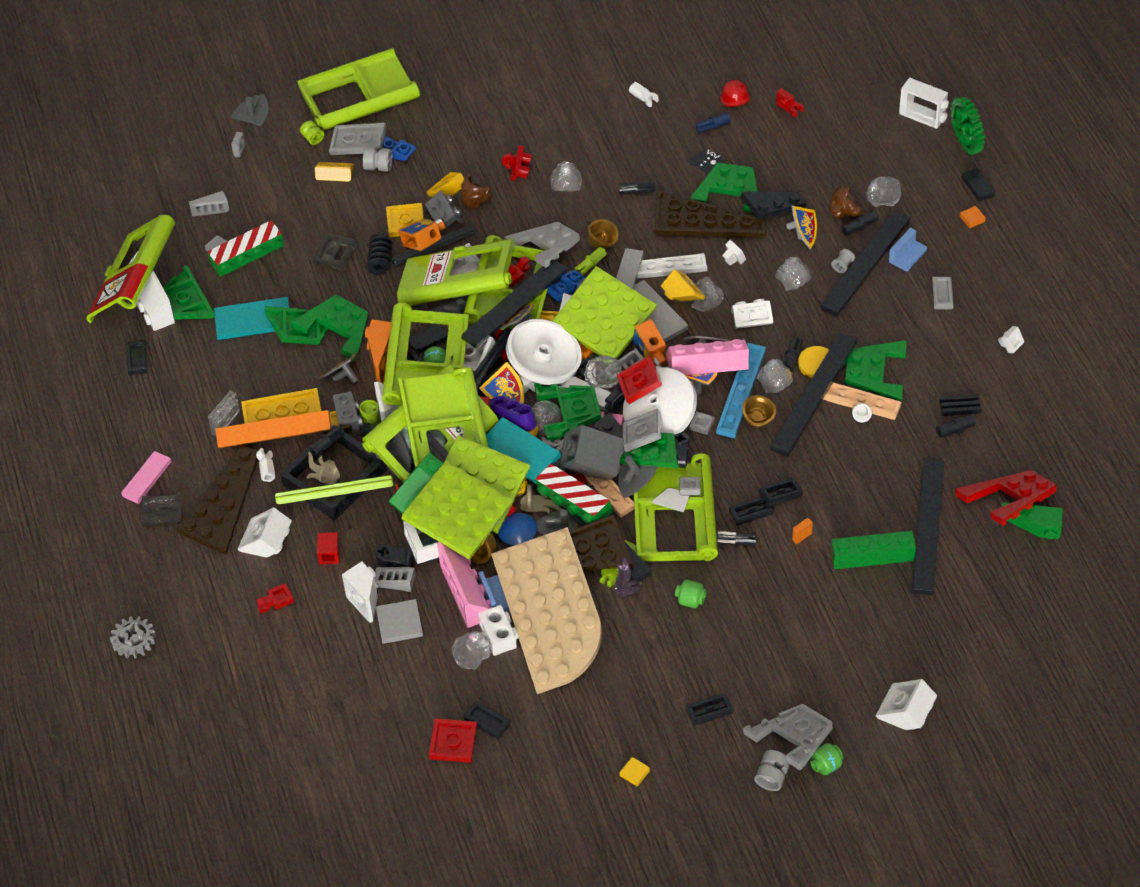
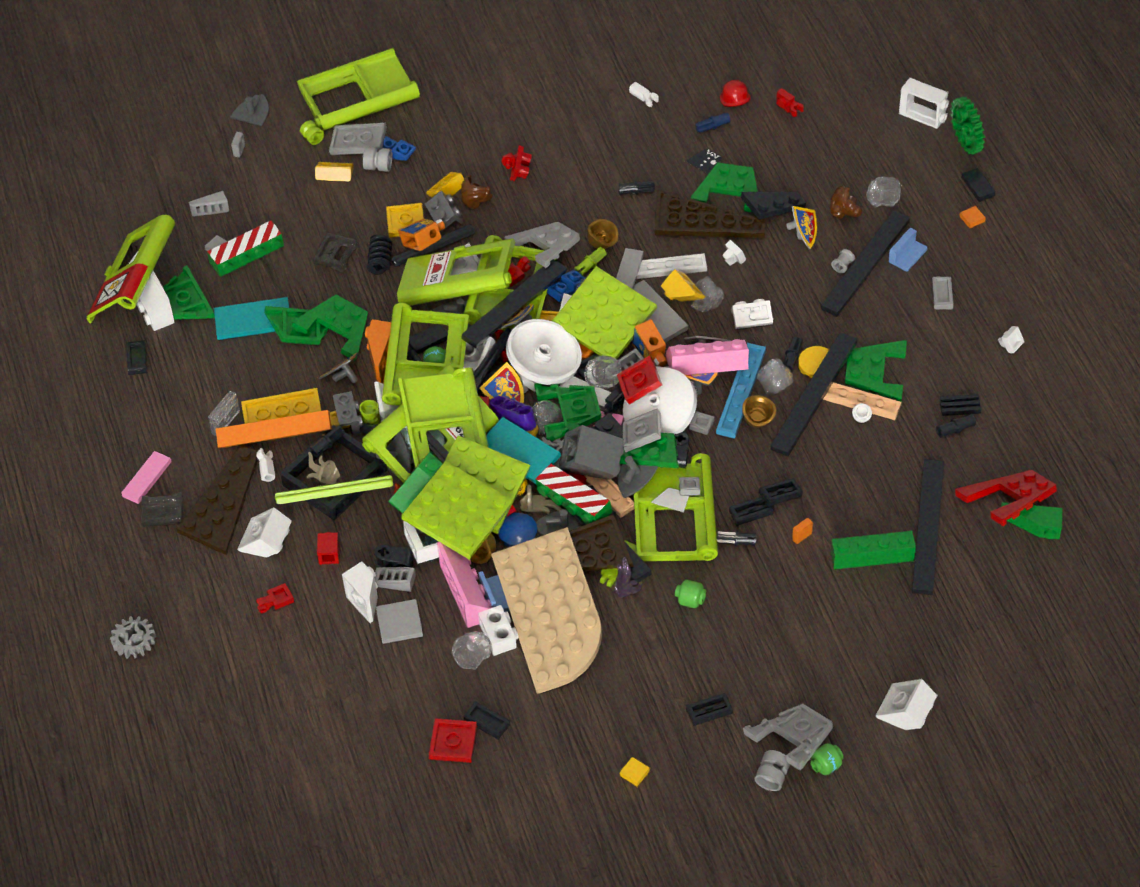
(566, 177): clear hair -> none
(793, 273): clear hair -> none
(859, 223): black pin -> none

